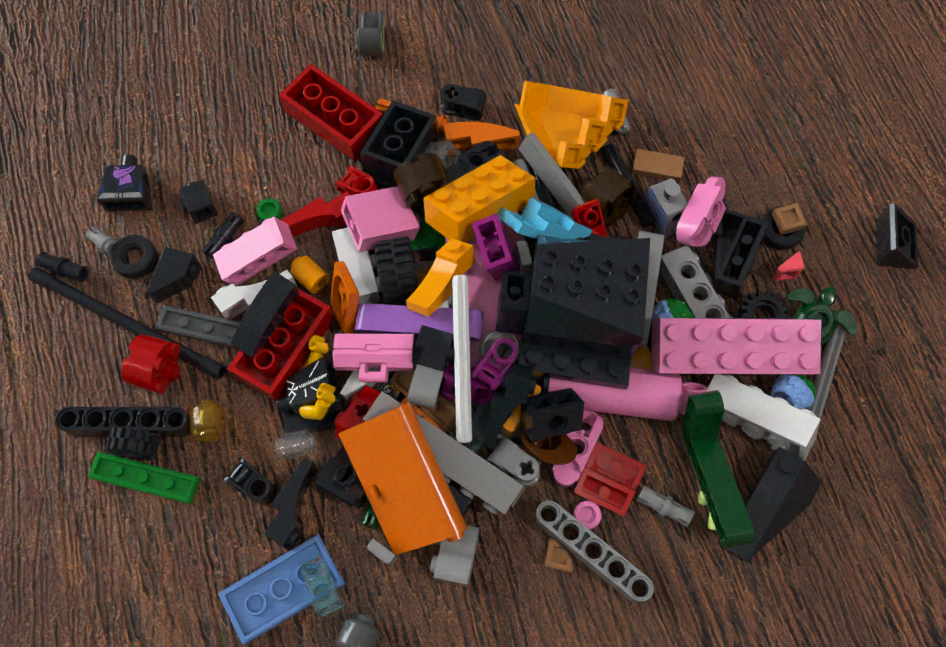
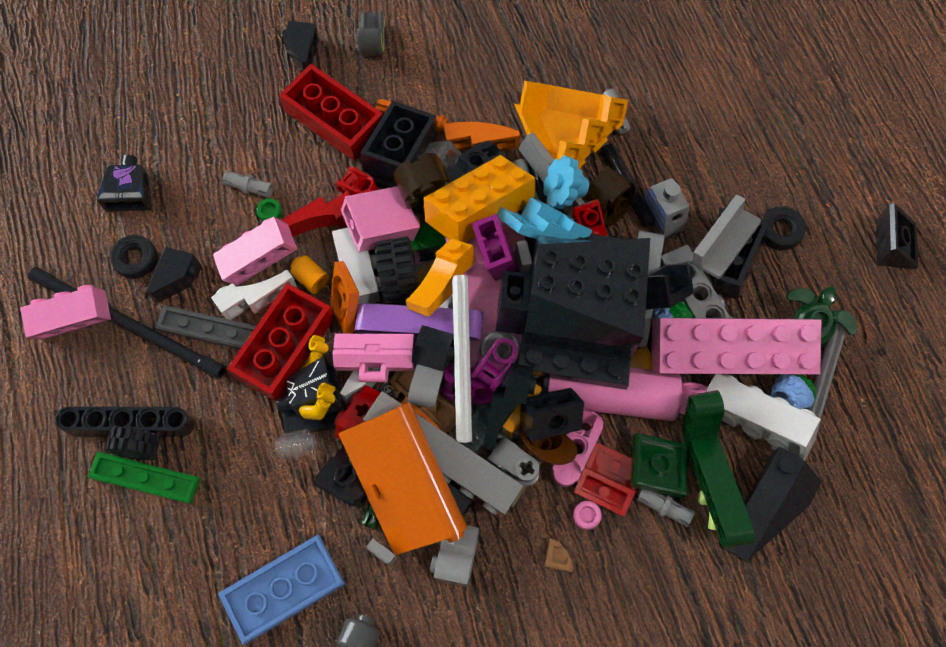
(62, 266): black pin -> none
(65, 312): none -> bright pink brick
(101, 240): light grey pin -> none
(151, 363): red brick -> none
(198, 201): black brick -> none
(207, 421): clear yellow head -> none
(223, 235): black pin -> none
(248, 184): none -> light grey pin
(248, 479): black piece -> none
(264, 314): black slope -> none
(286, 527): black slope -> none
(301, 42): none -> black slope
(321, 586): clear light blue leg -> none
(465, 102): black piece -> none
(564, 182): none -> medium azure plant
(607, 553): light grey beam -> none
(658, 165): medium nougat tile -> none
(659, 465): none -> dark green tile
(668, 285): none -> black panel
(702, 213): bright pink piece -> none
(725, 238): none -> light grey panel
(764, 301): black tyre -> none
(789, 218): medium nougat tile -> none
(789, 269): coral slope -> none

